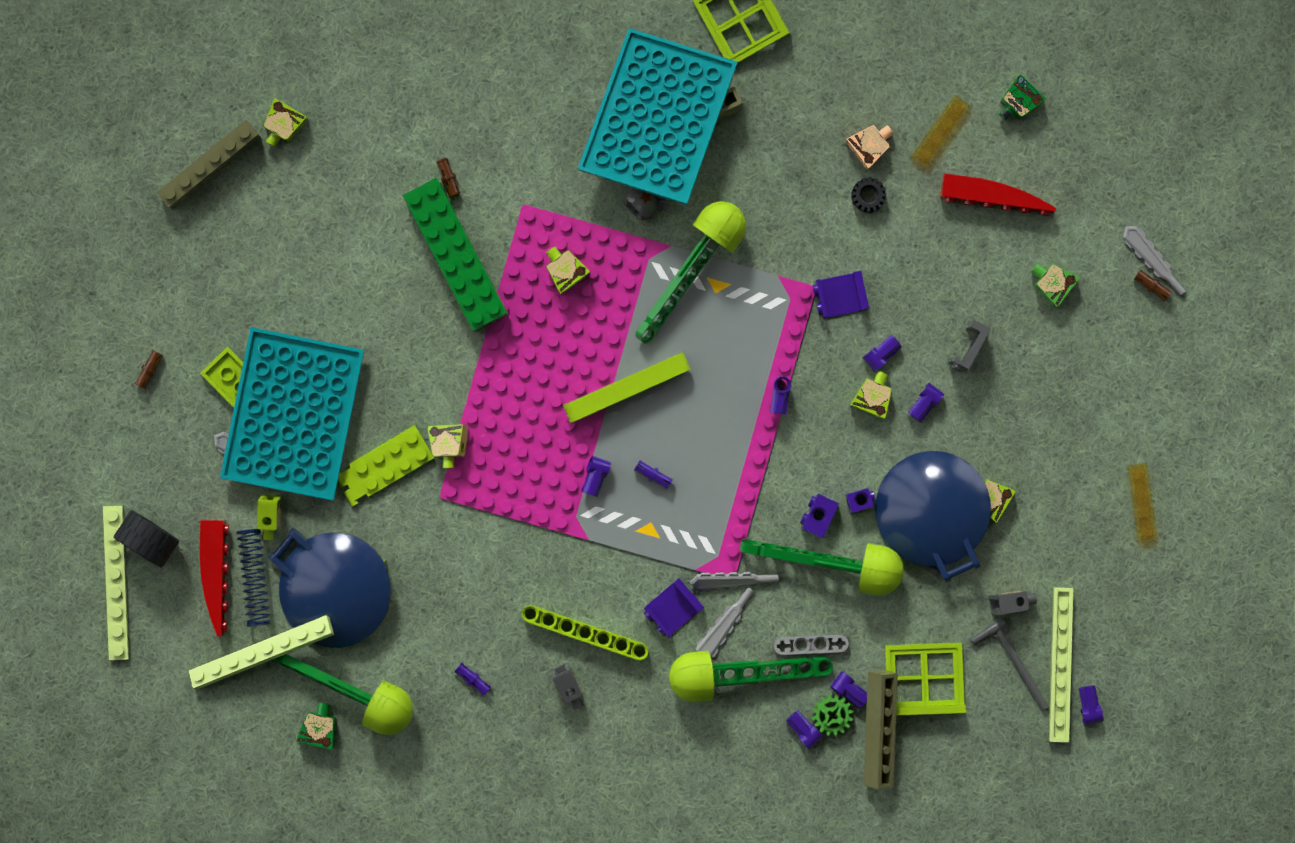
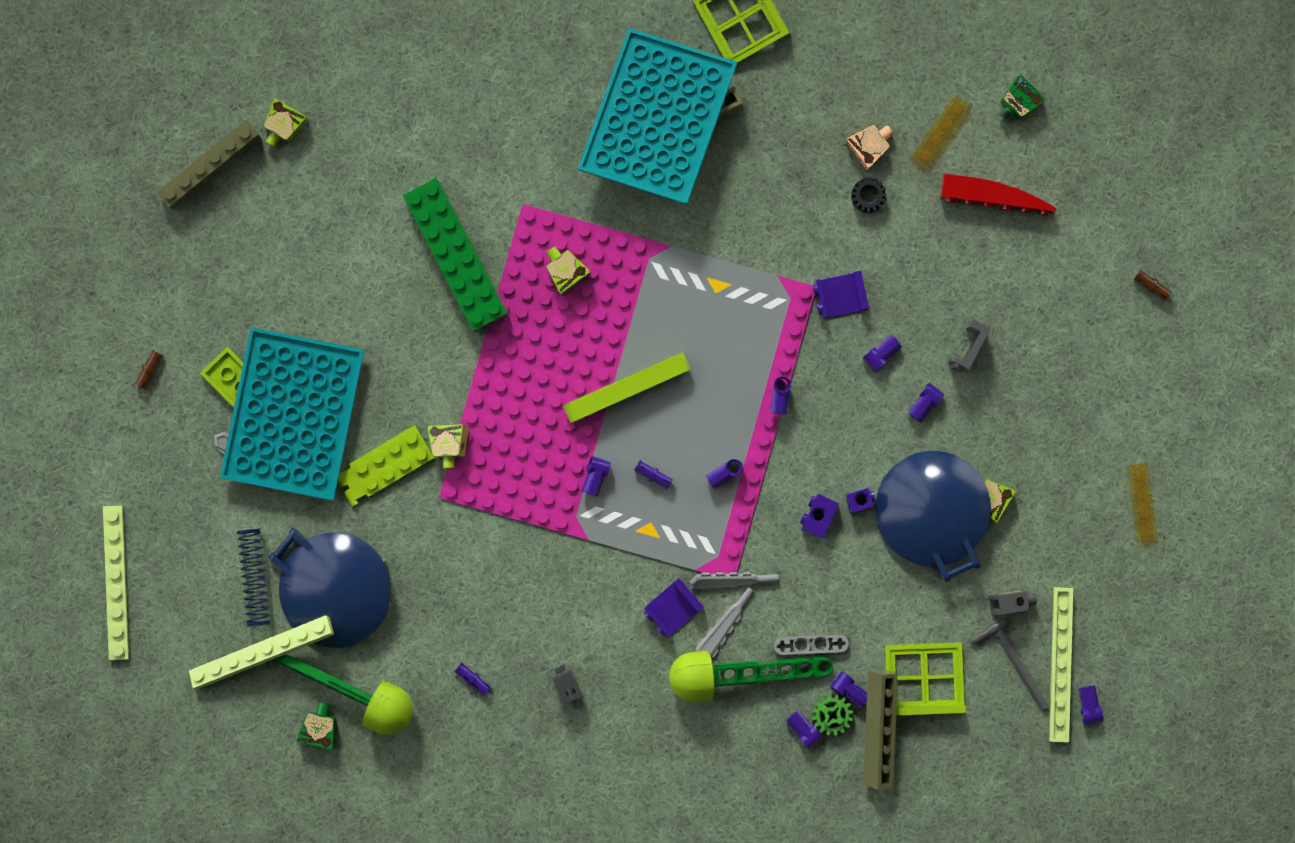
(146, 539): black tyre -> none
(213, 570): red slope -> none
(269, 506): lime torso -> none
(448, 177): reddish brown pin -> none
(575, 632): lime beam -> none
(643, 204): dark grey piece -> none
(722, 226): piece -> none
(723, 474): none -> dark purple piece
(873, 396): torso -> none
(879, 571): piece -> none
(1054, 282): torso -> none
(1144, 248): light grey sword -> none

